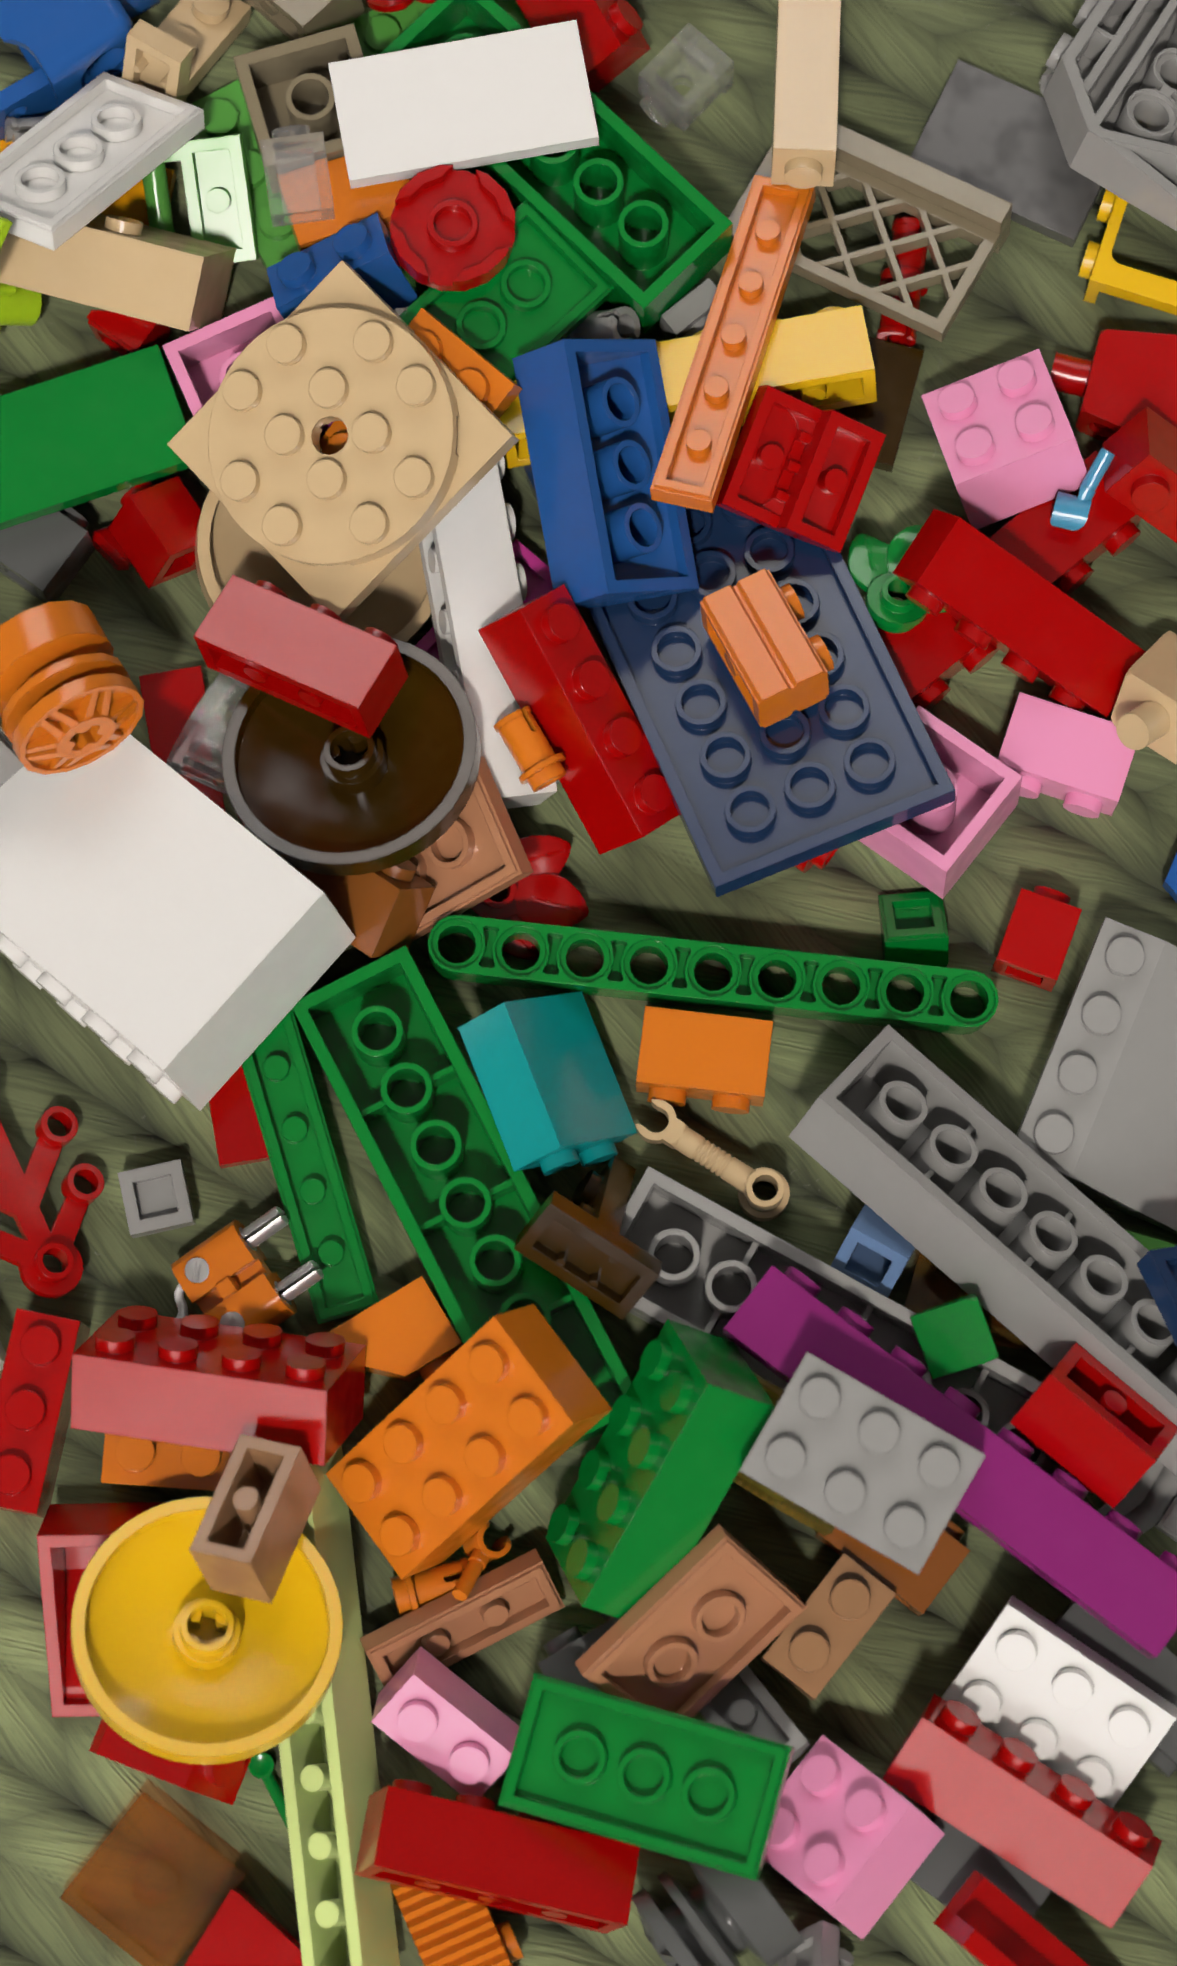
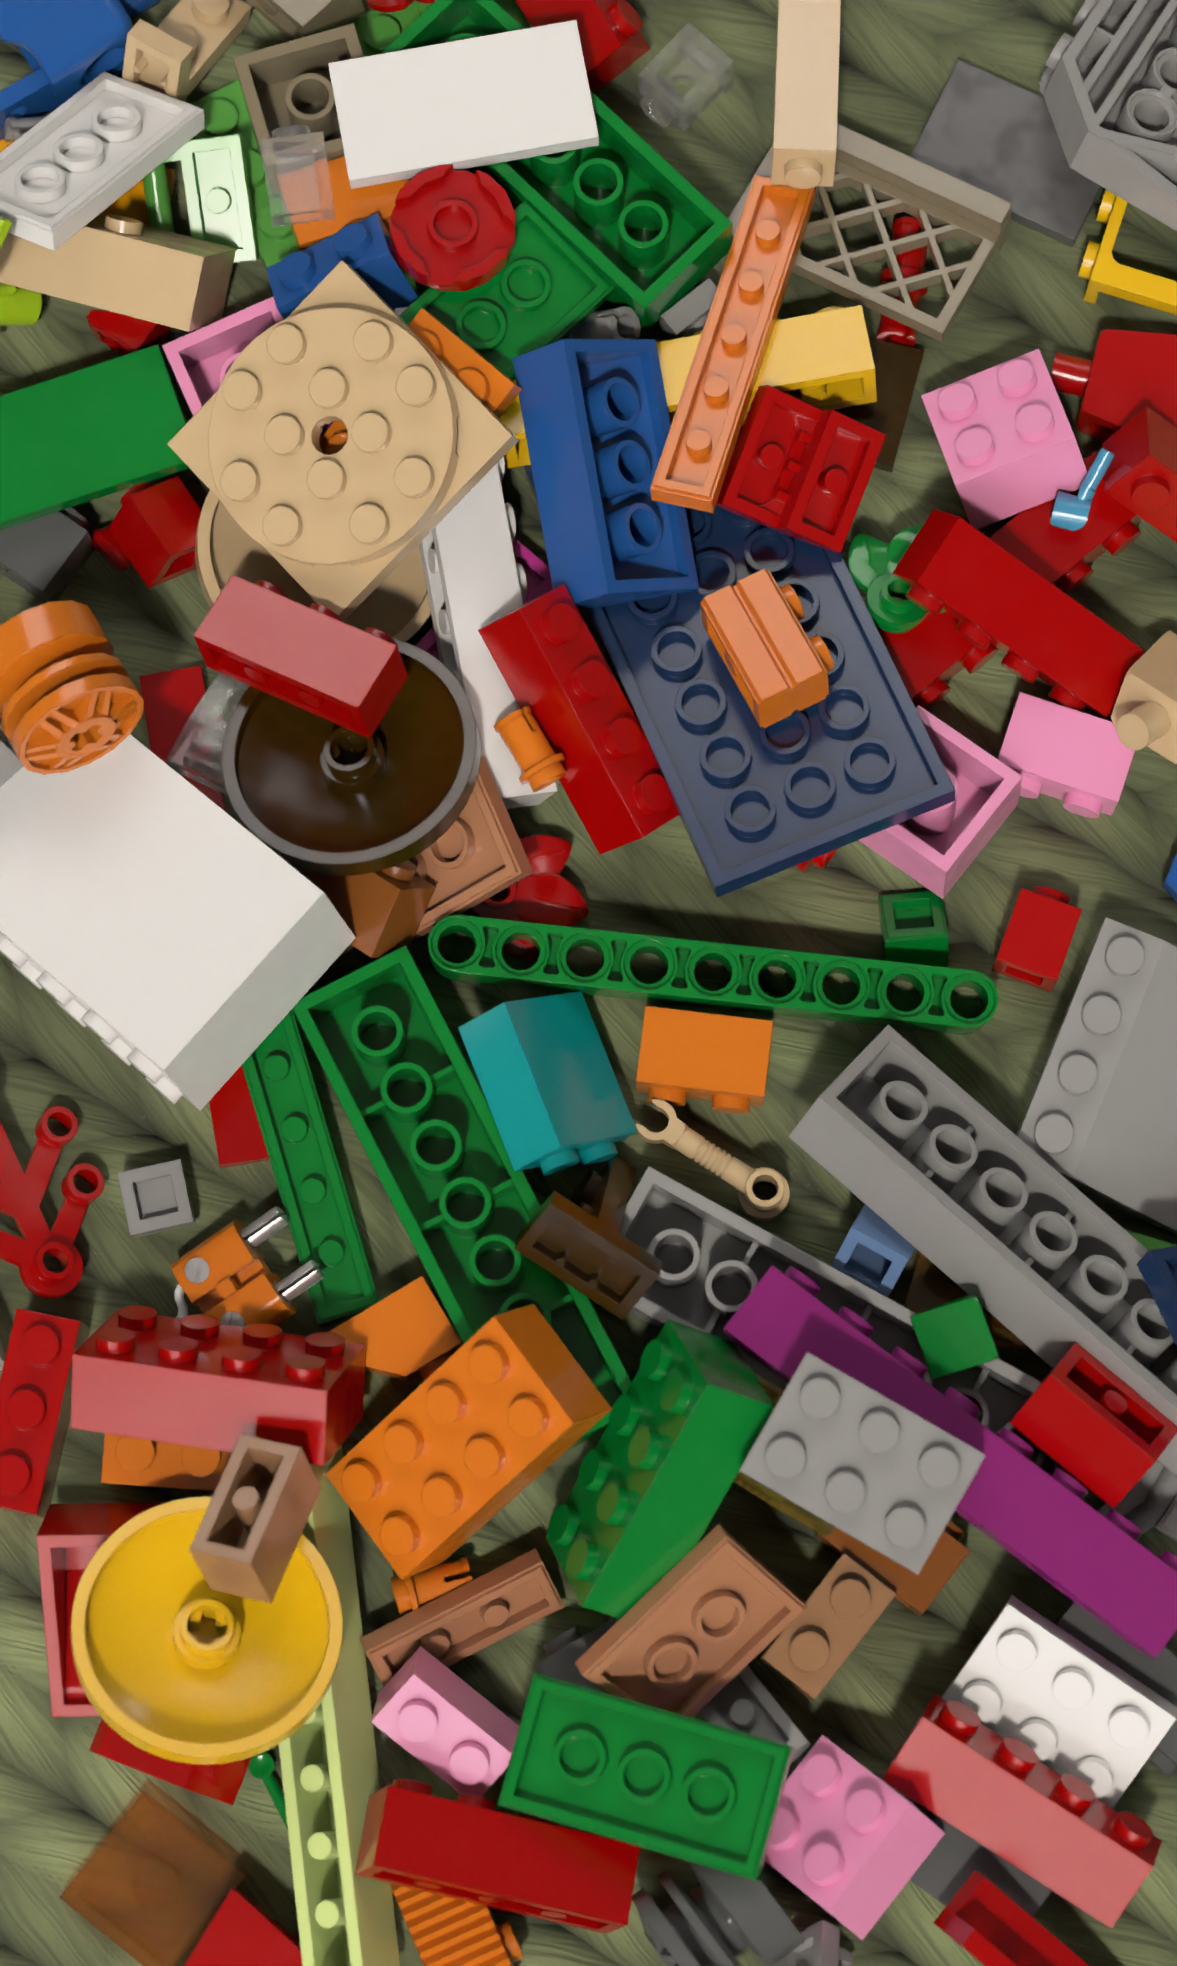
(478, 1558): orange hand -> none

